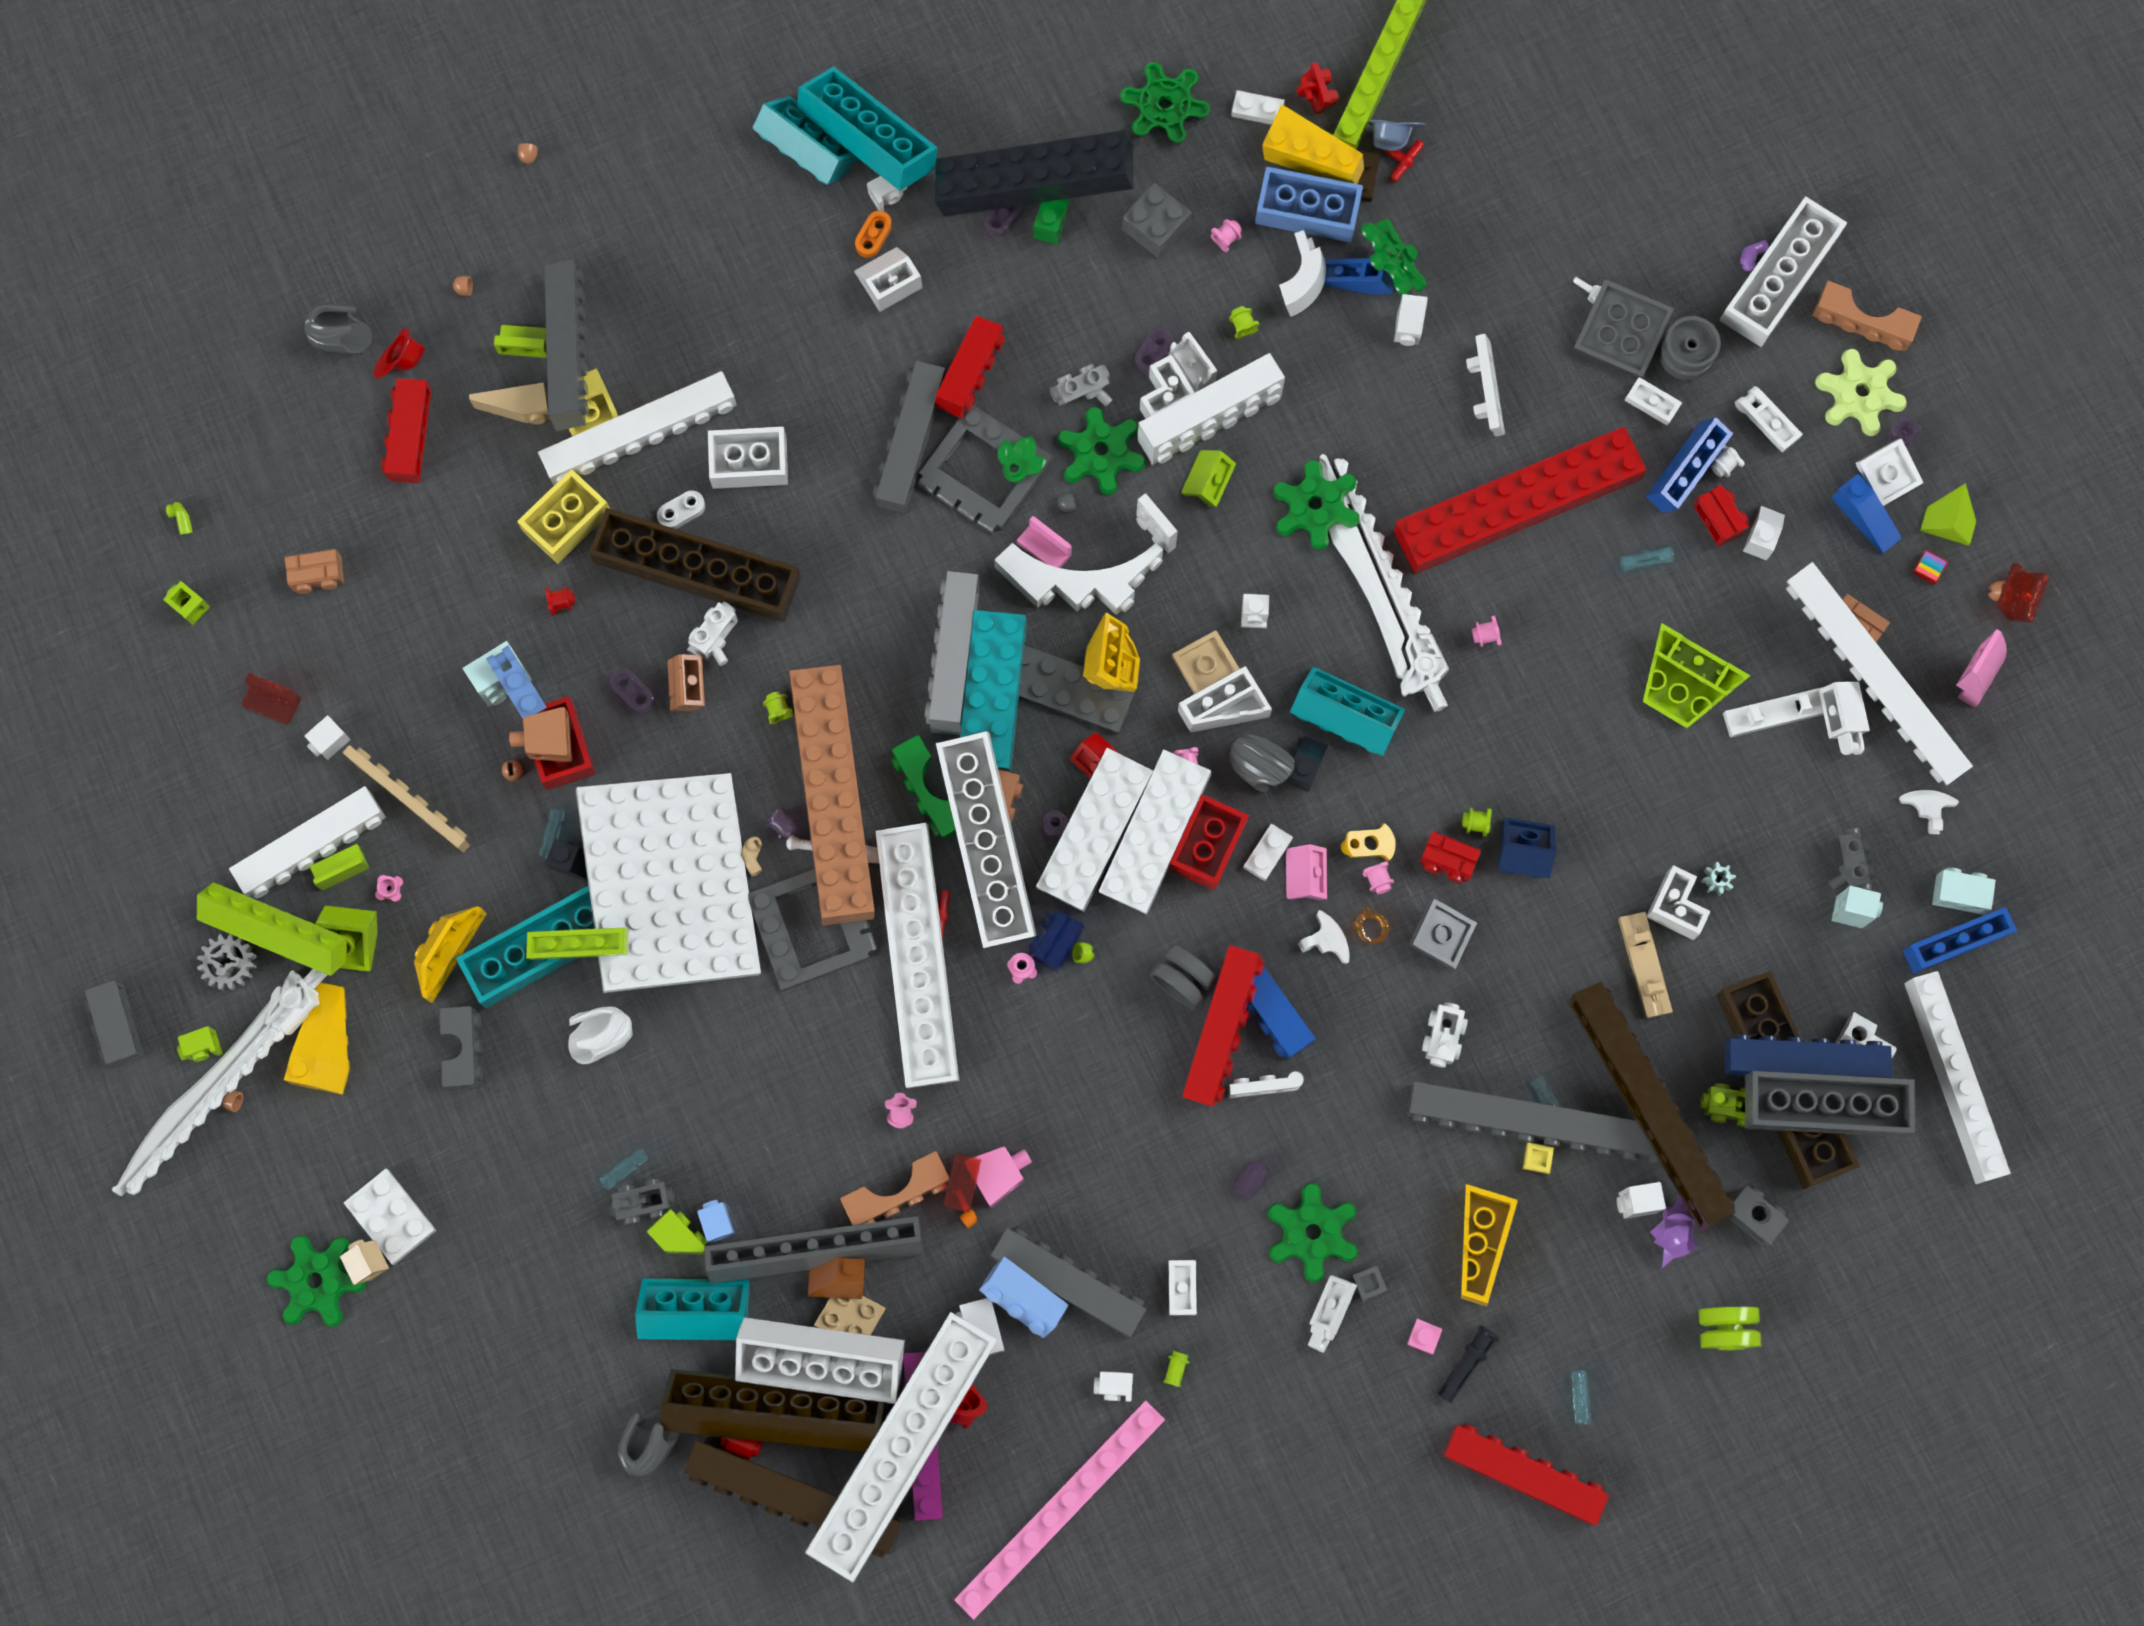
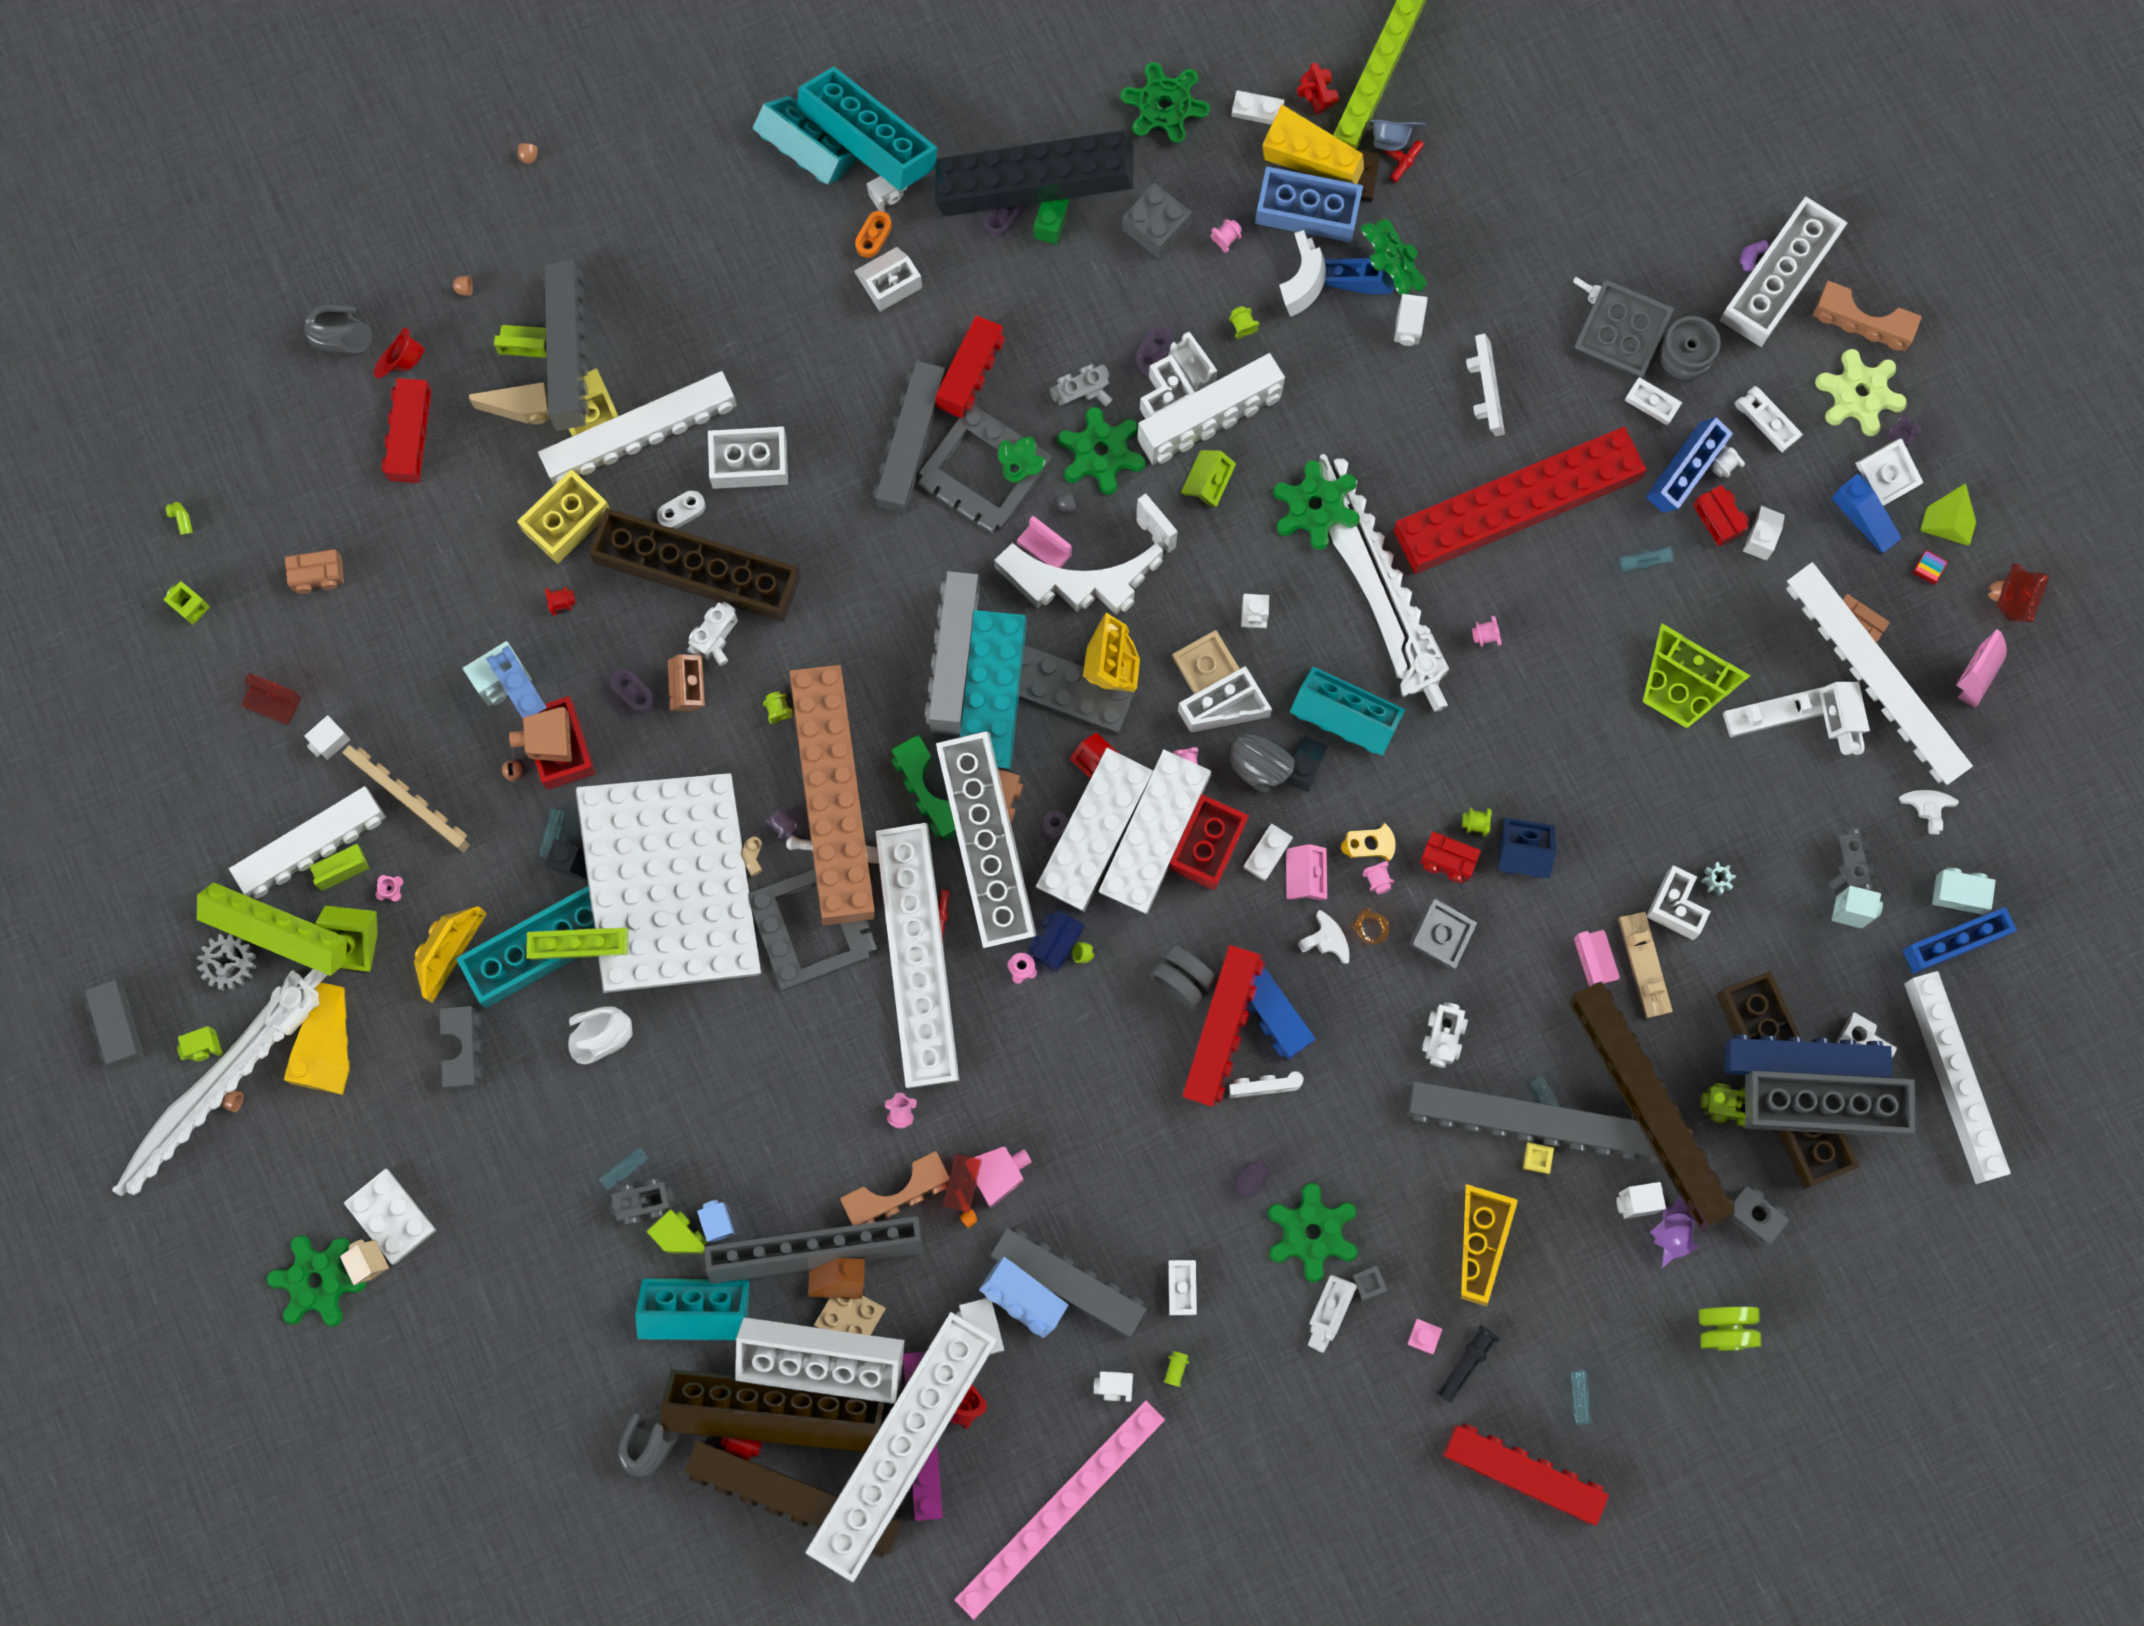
(1596, 957): none -> bright pink panel

